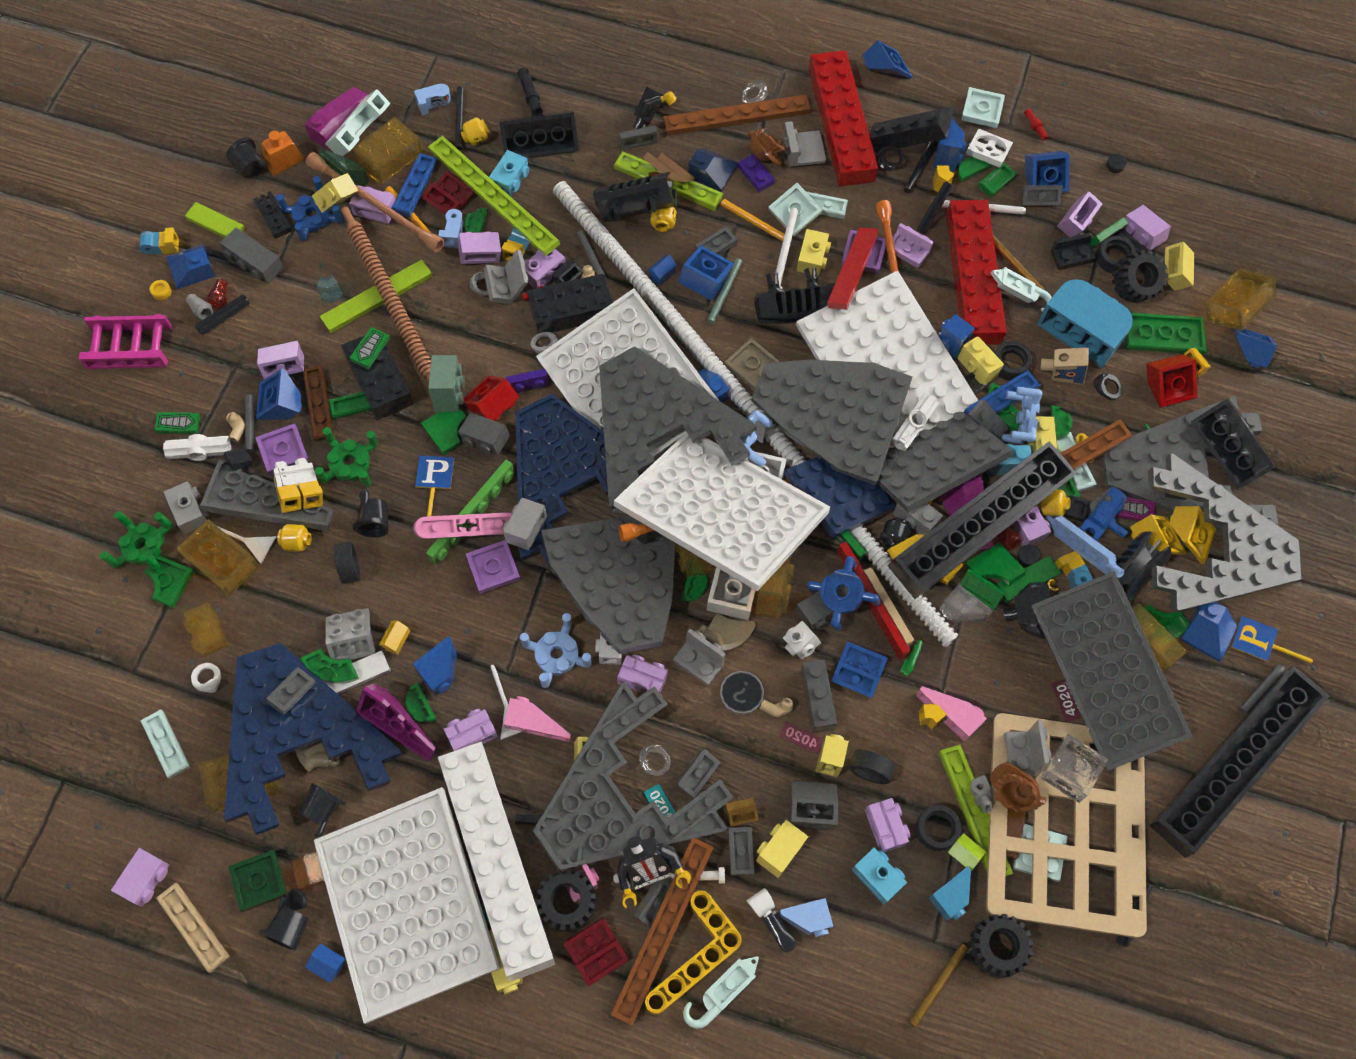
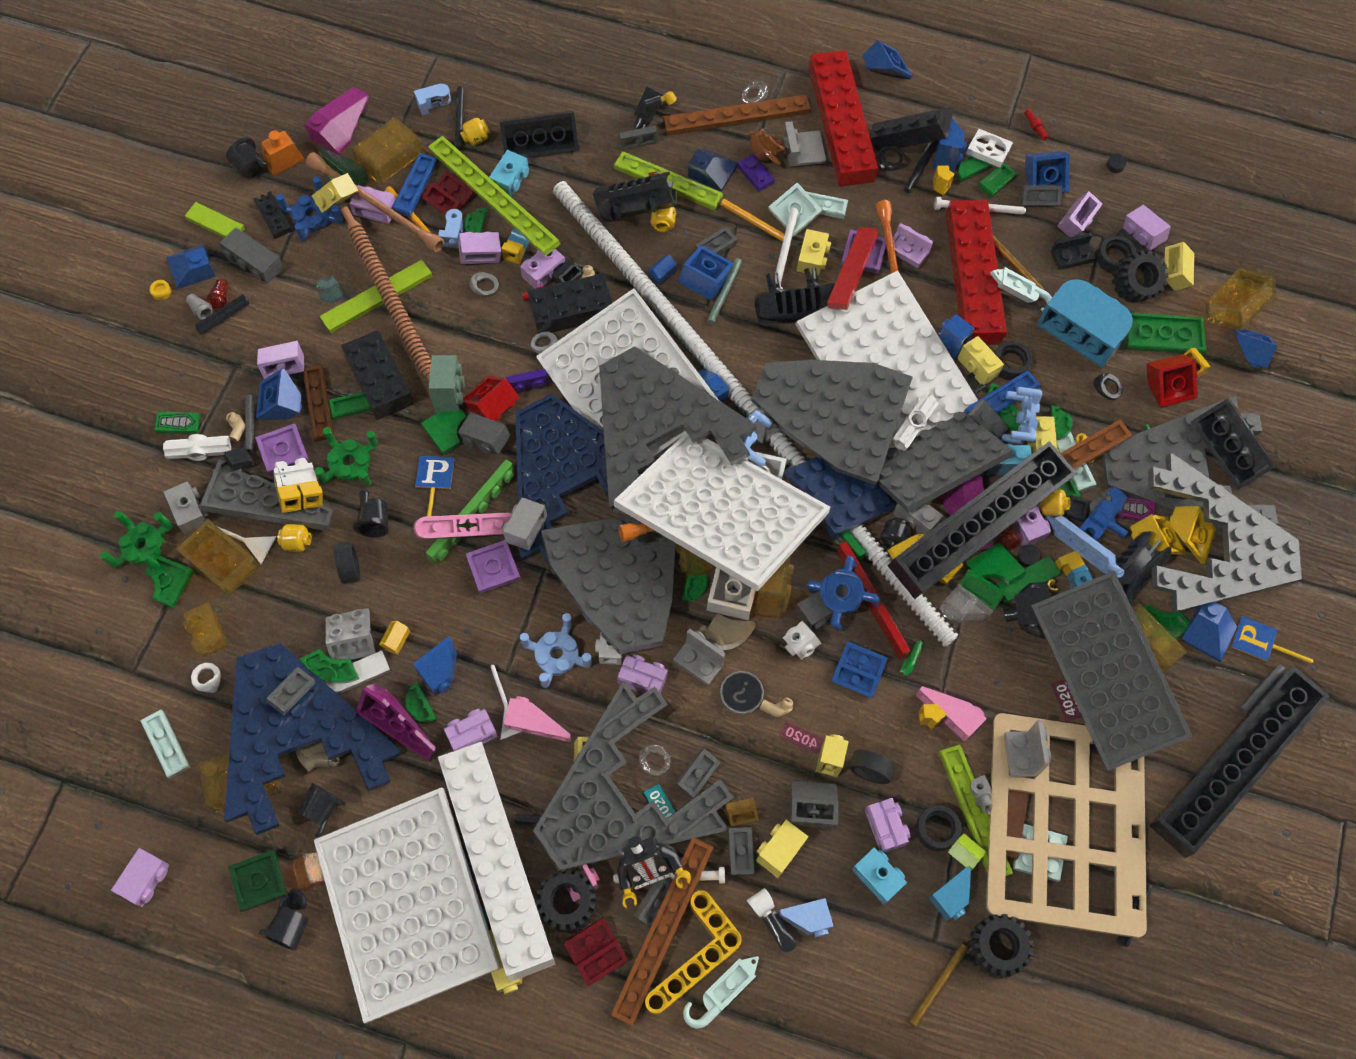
(125, 359): dark pink fence -> none
(159, 242): leg -> none
(193, 927): tan tile -> none
(325, 963): blue piece -> none
(365, 113): light aqua arch -> none
(369, 348): green tile -> none
(506, 282): light grey bracket -> none
(532, 98): black pin -> none
(590, 253): dark grey bar -> none
(665, 164): medium nougat slope -> none
(749, 362): dark tan tile -> none
(818, 696): dark grey brick -> none
(889, 606): tan tile -> none
(934, 207): black axle -> none
(983, 107): light aqua plate -> none
(1016, 788): dark orange hair -> none
(1067, 365): tan torso -> none
(1074, 768): clear brick -> none
(1108, 231): tile -> none

